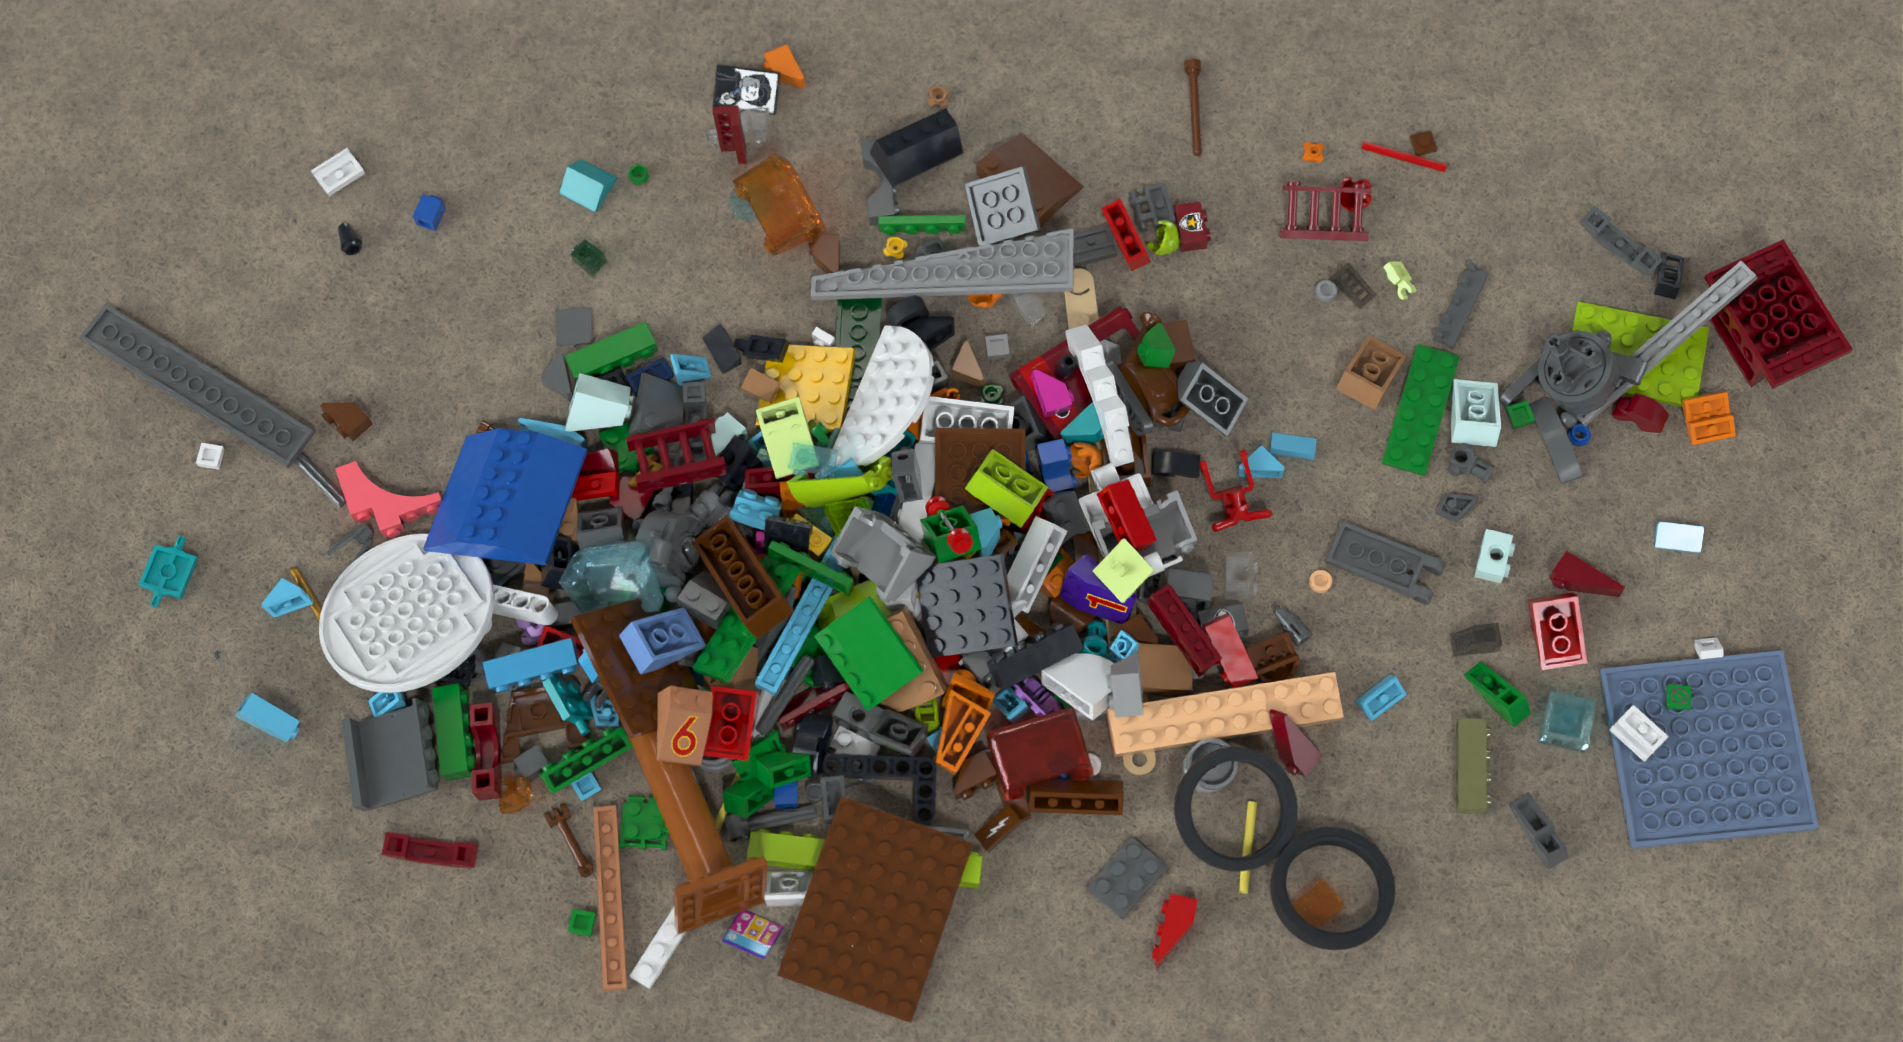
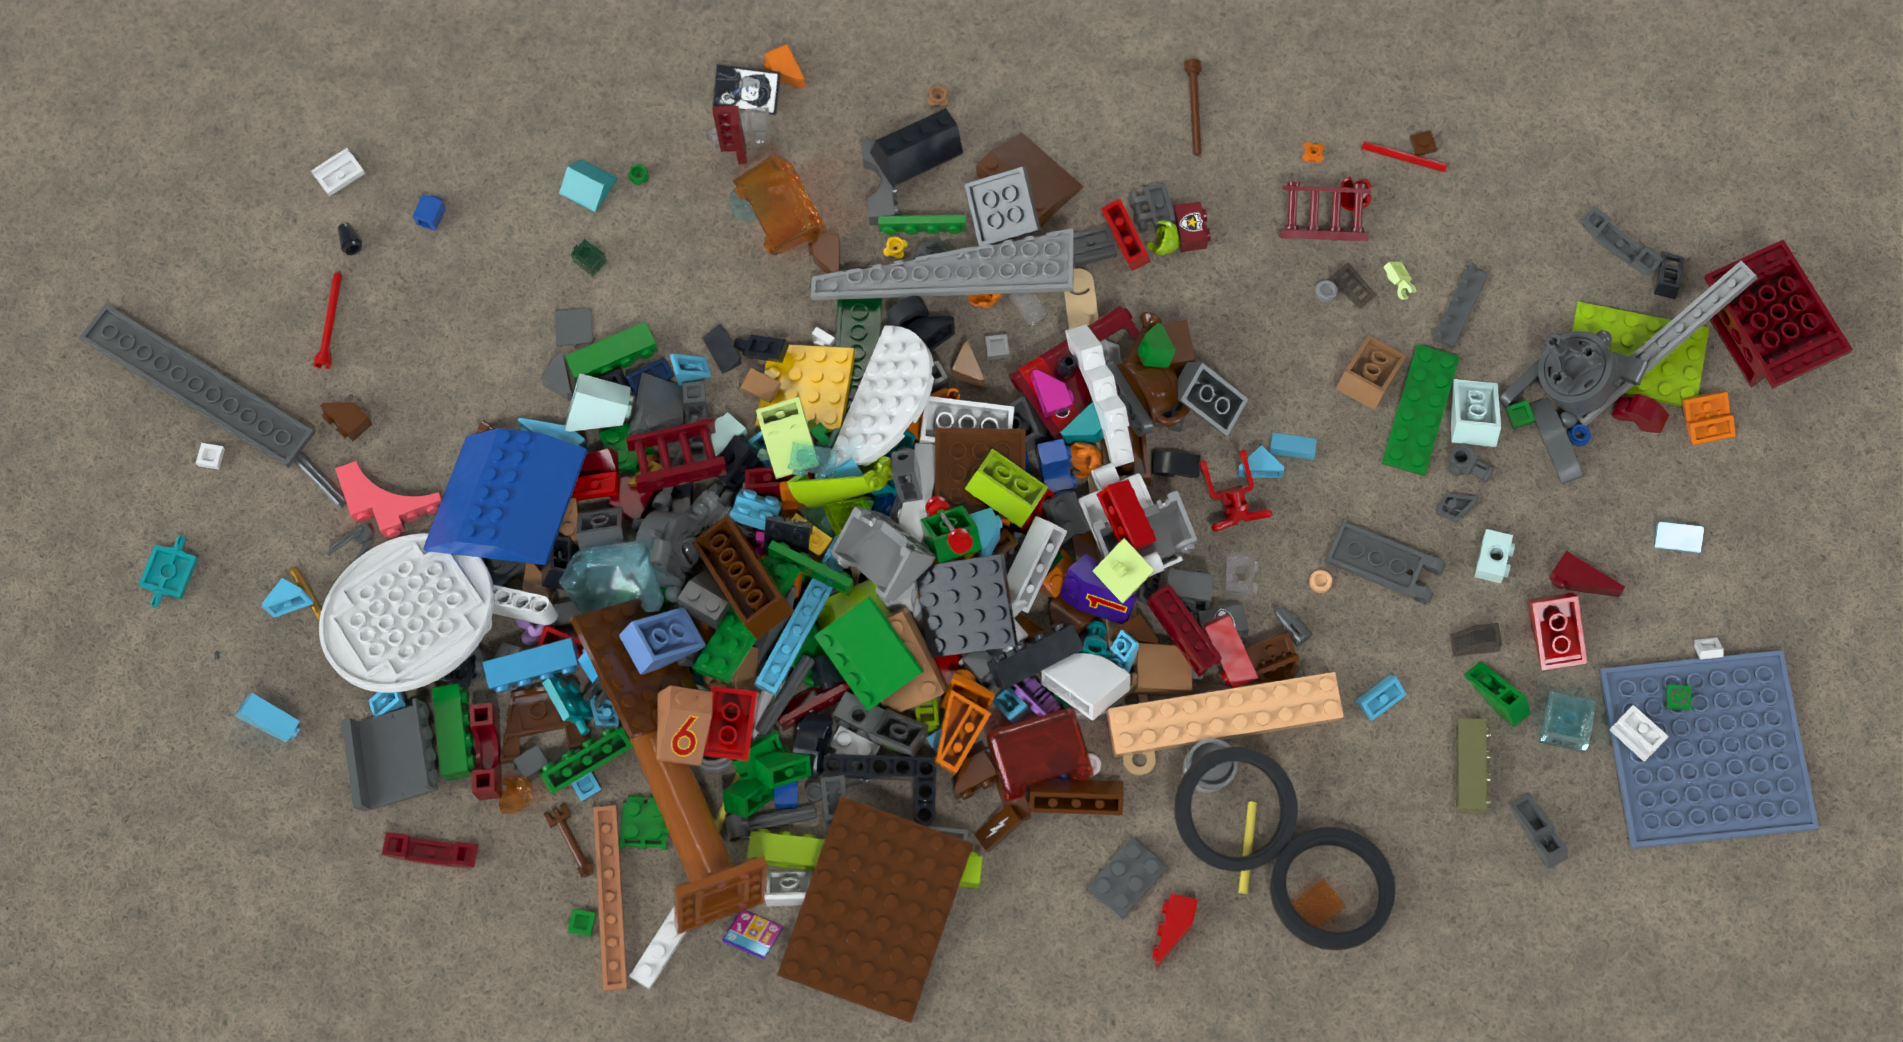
(323, 357): none -> red piece
(996, 390): green plate -> none
(1126, 687): light grey slope -> none
(1292, 745): dark red slope -> none

